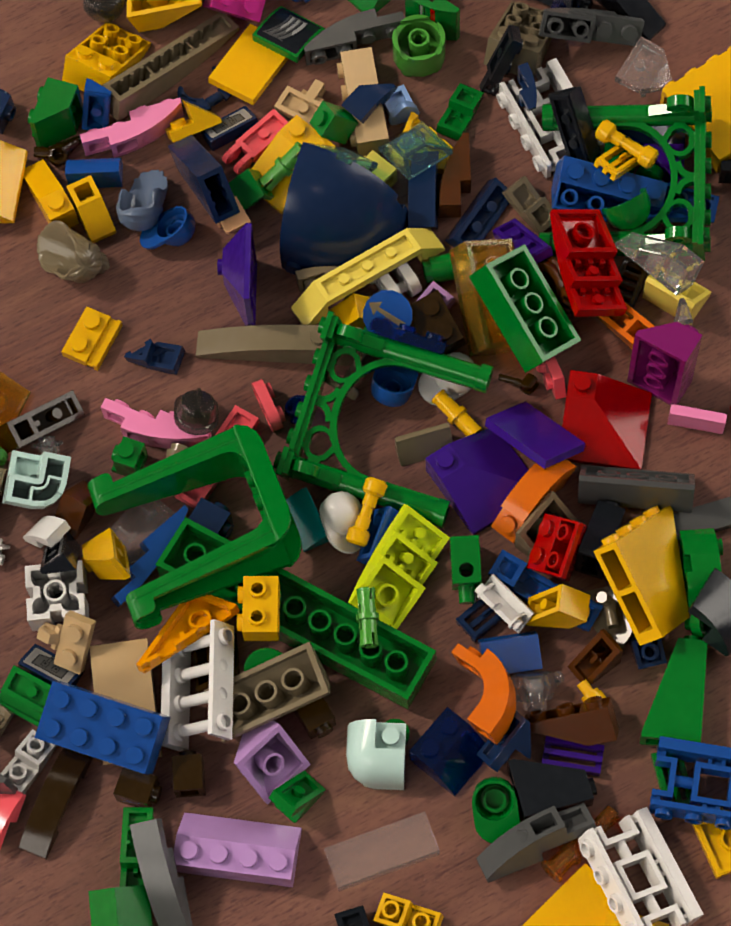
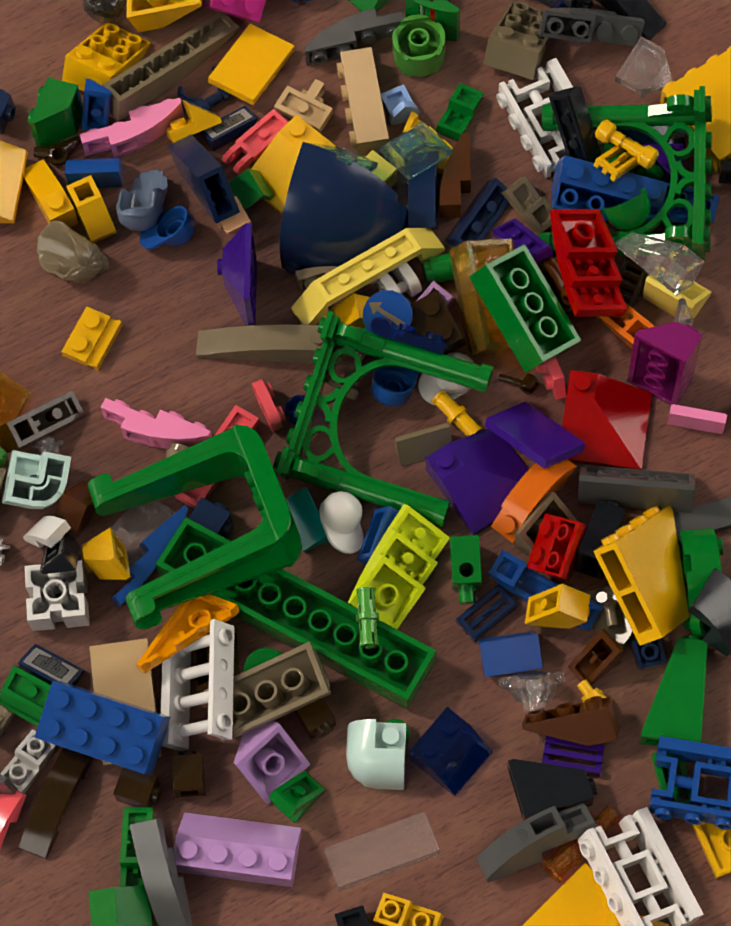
(70, 640): tan hinge -> none
(128, 456): green brick -> none
(158, 356): dark blue slope -> none
(196, 412): clear smoke piece -> none
(260, 608): yellow brick -> none
(282, 167): bright green pin -> none
(286, 33): slope -> none
(333, 122): green brick -> none
(366, 99): dark blue slope -> none
(373, 491): yellow piece -> none
(494, 808): green cap -> none
(498, 704): orange arch -> none
(501, 60): black hinge -> none
(504, 603): white hinge -> none
(516, 737): dark blue slope -> none
(528, 94): dark blue slope -> none

